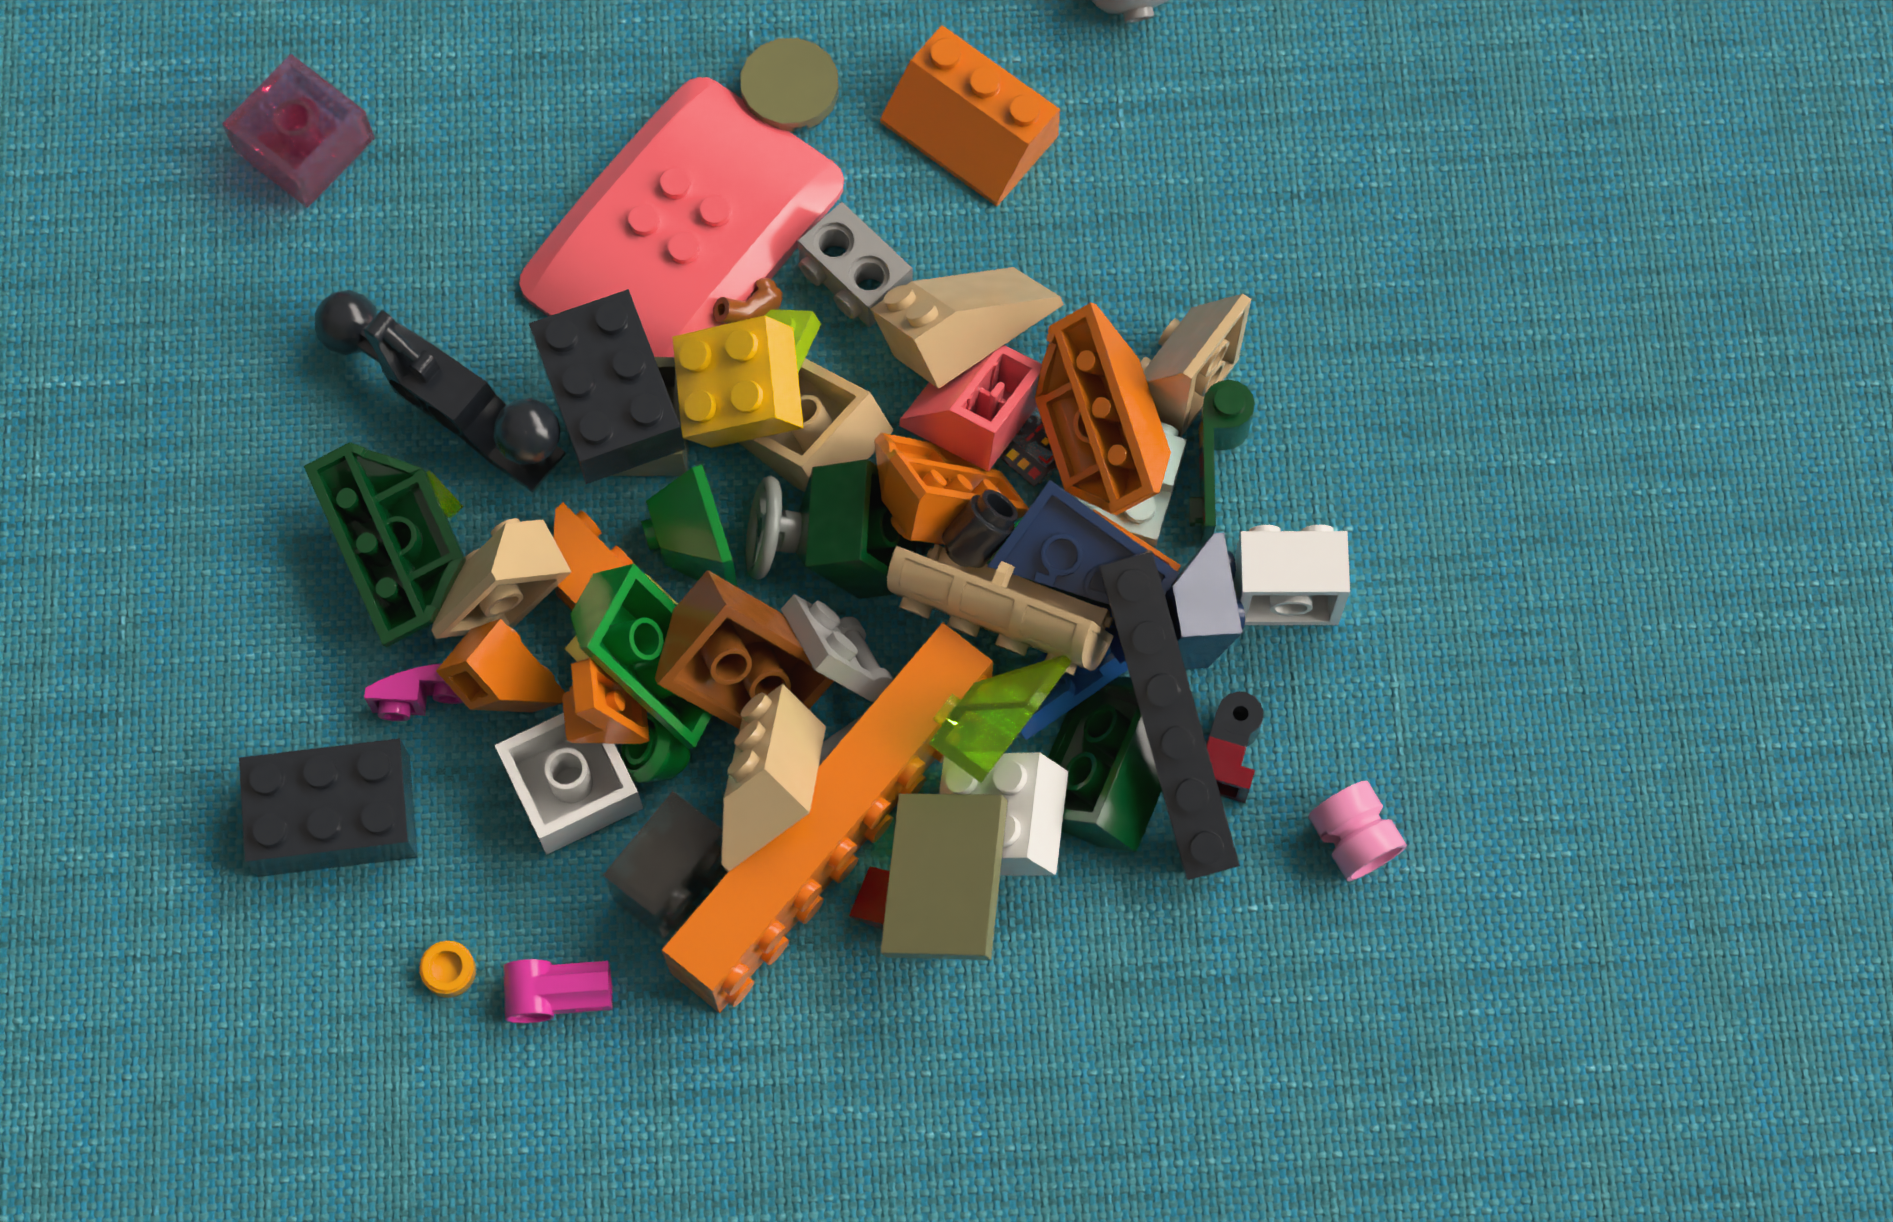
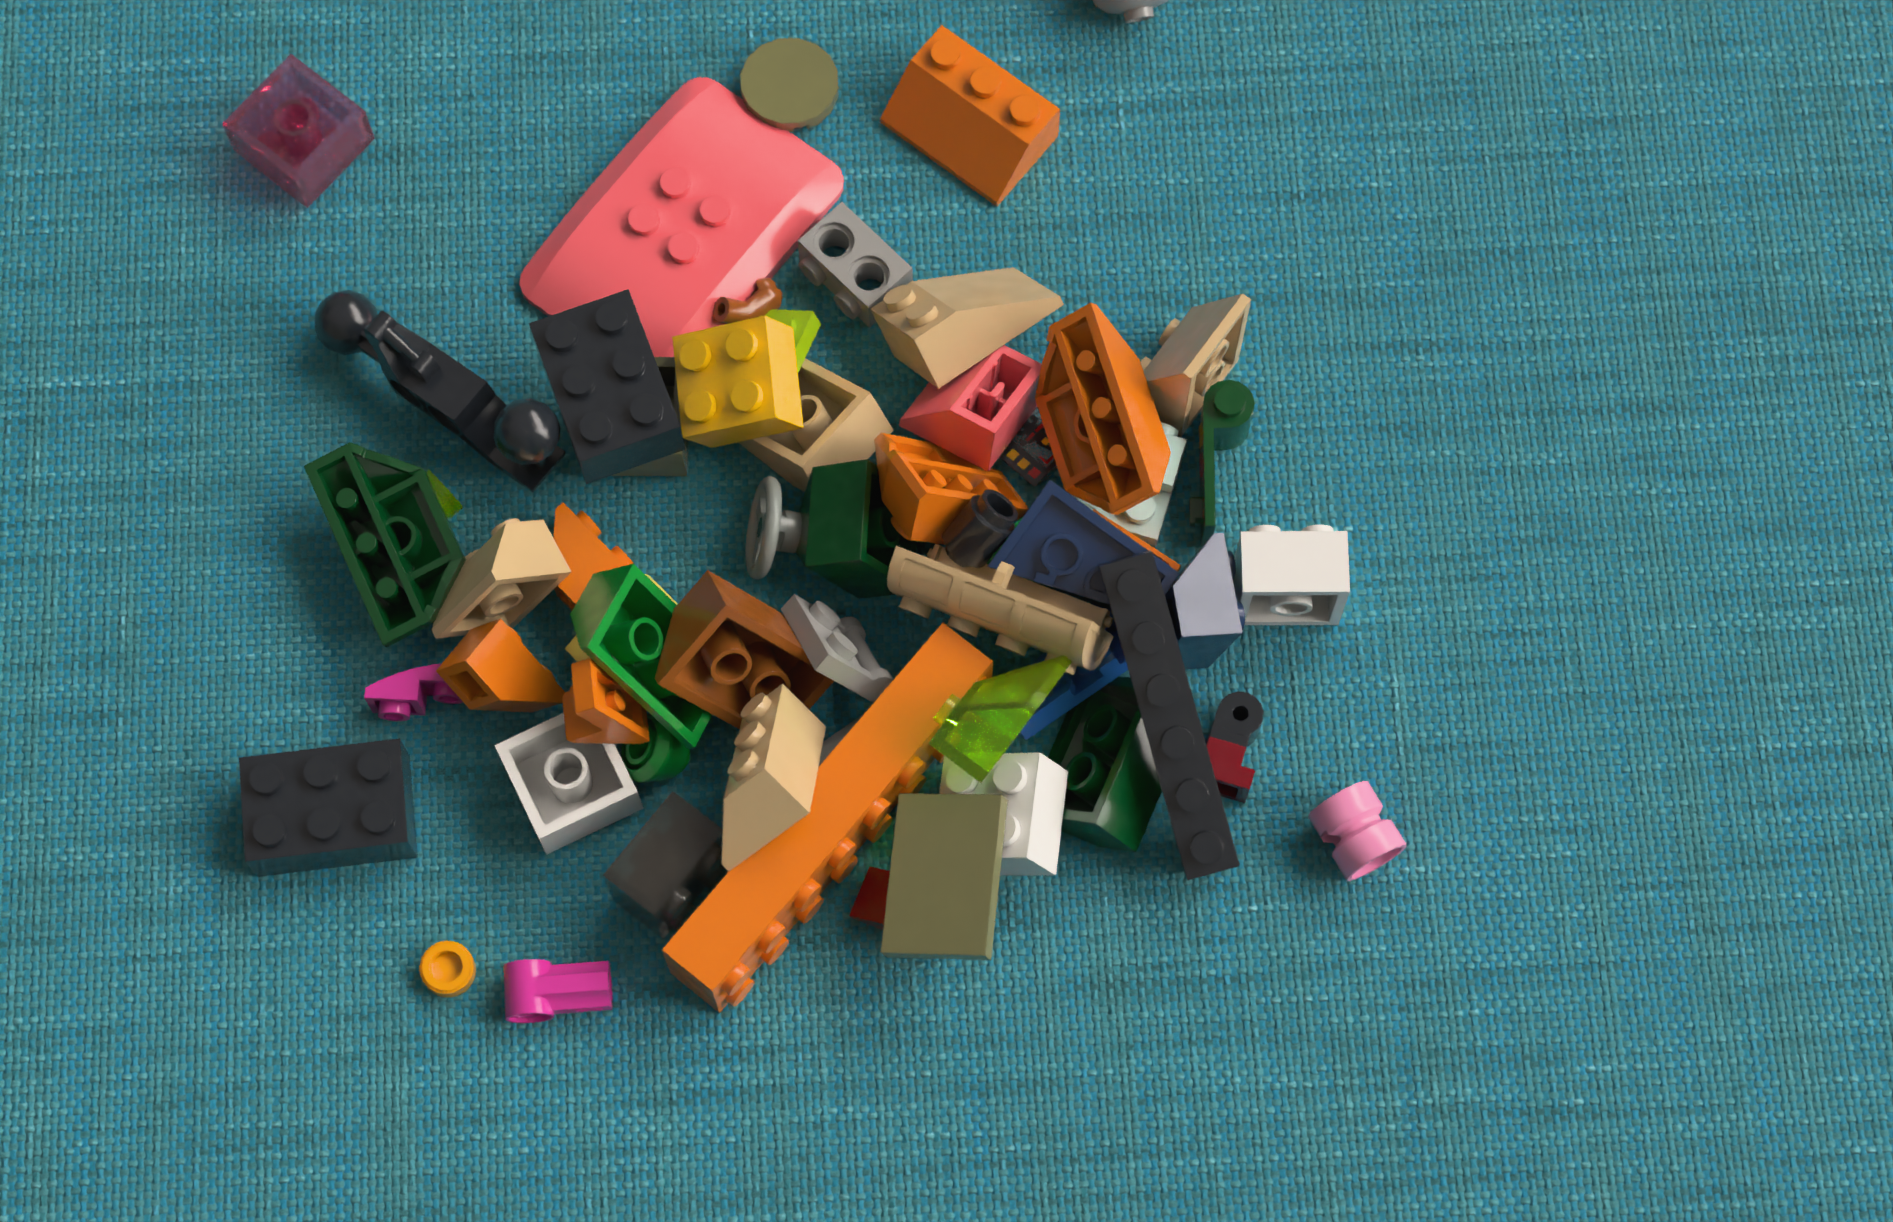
(689, 528): green slope -> none

